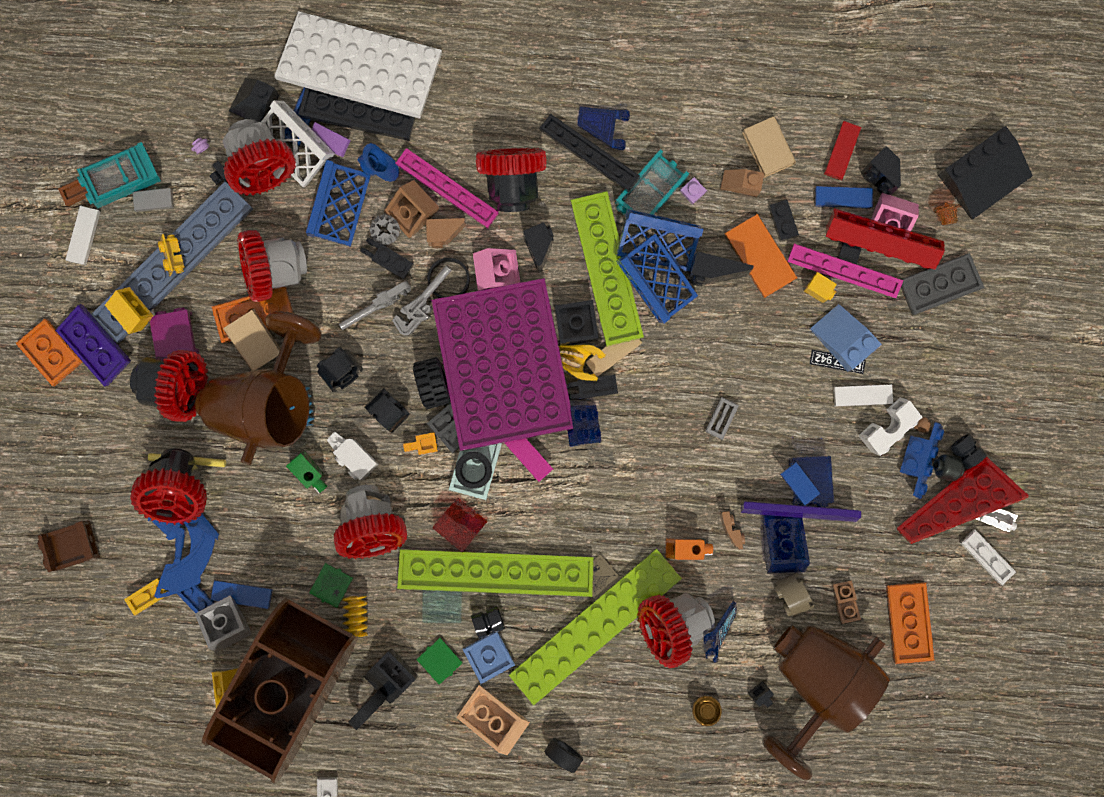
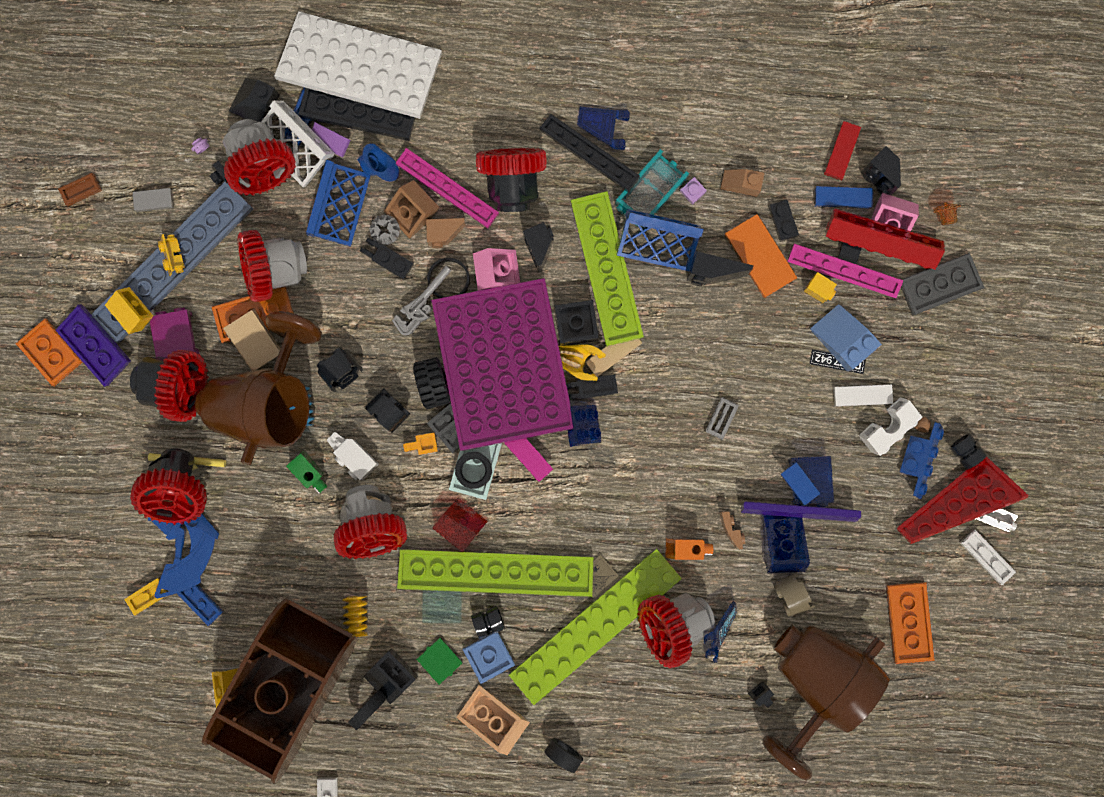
(68, 546): reddish brown panel -> none
(83, 235): white tile -> none
(118, 176): teal door -> none
(222, 624): light grey slope -> none
(242, 594): blue tile -> none
(331, 585): green piece -> none
(383, 300): light grey piece -> none
(643, 288): blue fence -> none
(706, 711): pearl gold hair -> none
(768, 147): tan piece -> none
(846, 602): medium nougat slope -> none
(948, 467): pearl dark grey head -> none
(987, 173): black slope -> none

